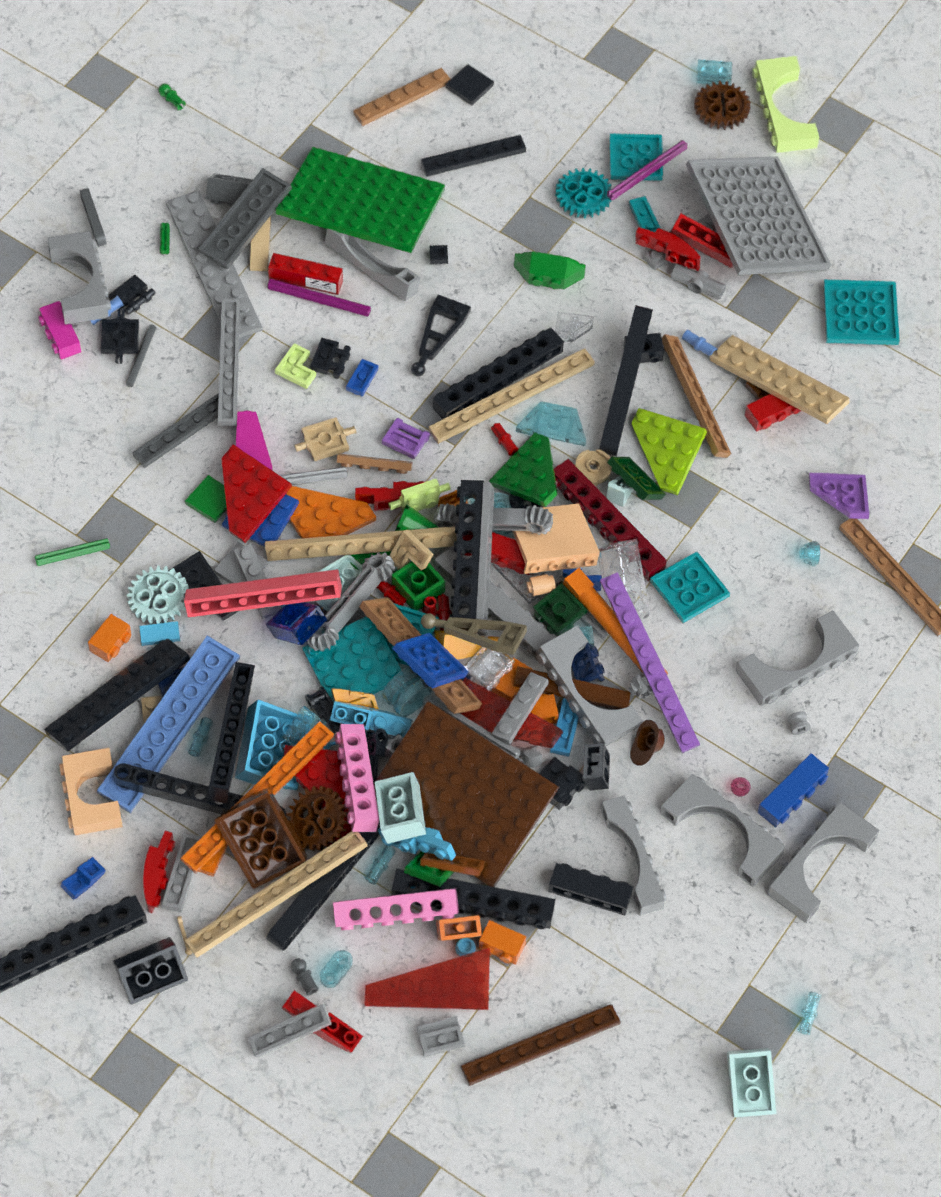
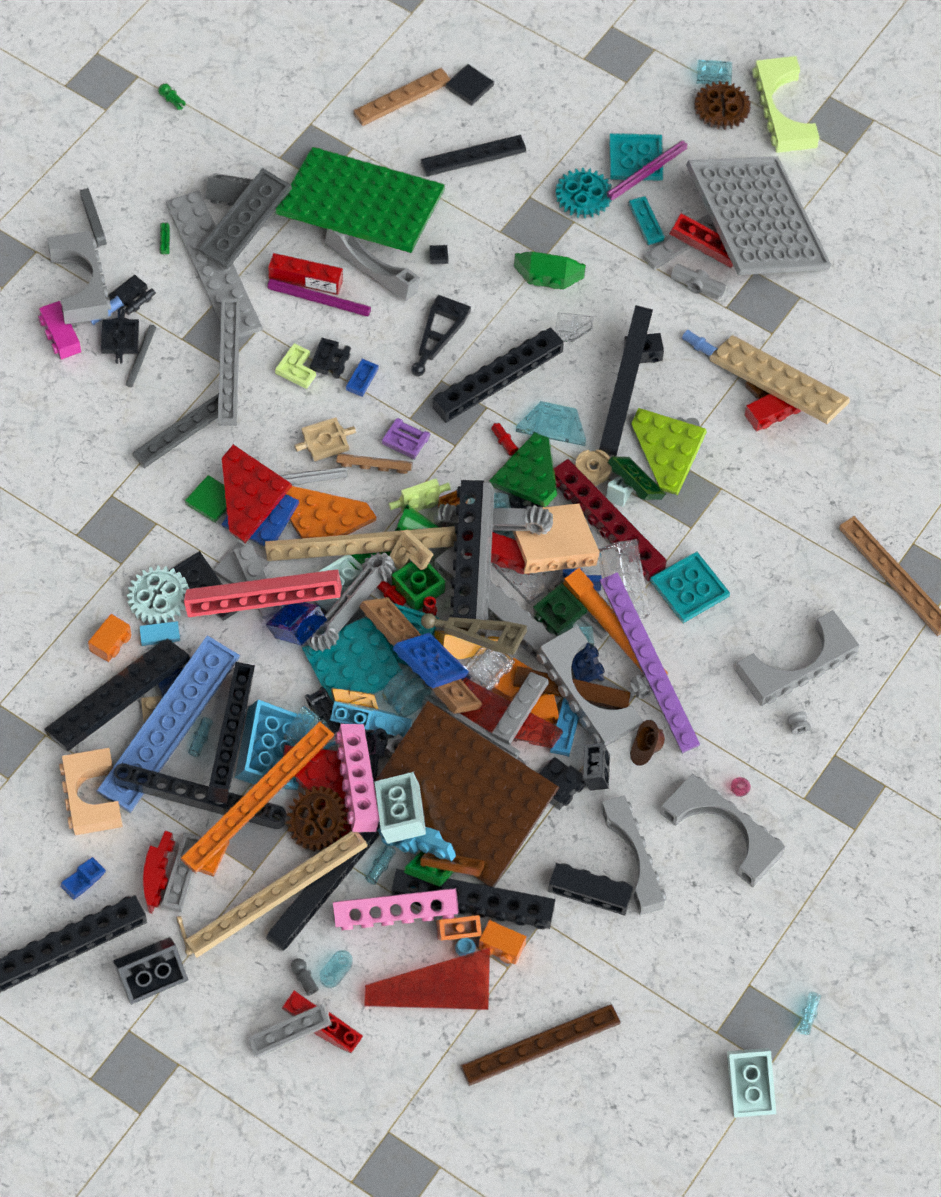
(73, 551): axle -> none
(250, 437): dark pink slope -> none
(260, 248): tan slope -> none
(261, 838): reddish brown slope -> none
(383, 496): red slope -> none
(440, 1036): light grey plate -> none
(443, 608): red axle -> none
(511, 395): tan plate -> none
(531, 756): light grey piece -> none
(540, 585): light nougat brick -> none
(675, 248): red slope -> none
(695, 396): medium nougat plate -> none
(793, 790): blue brick -> none
(810, 553): clear light blue cone -> none
(840, 827): light grey arch -> none
(843, 492): medium lavender plate -> none
(861, 312): teal plate -> none

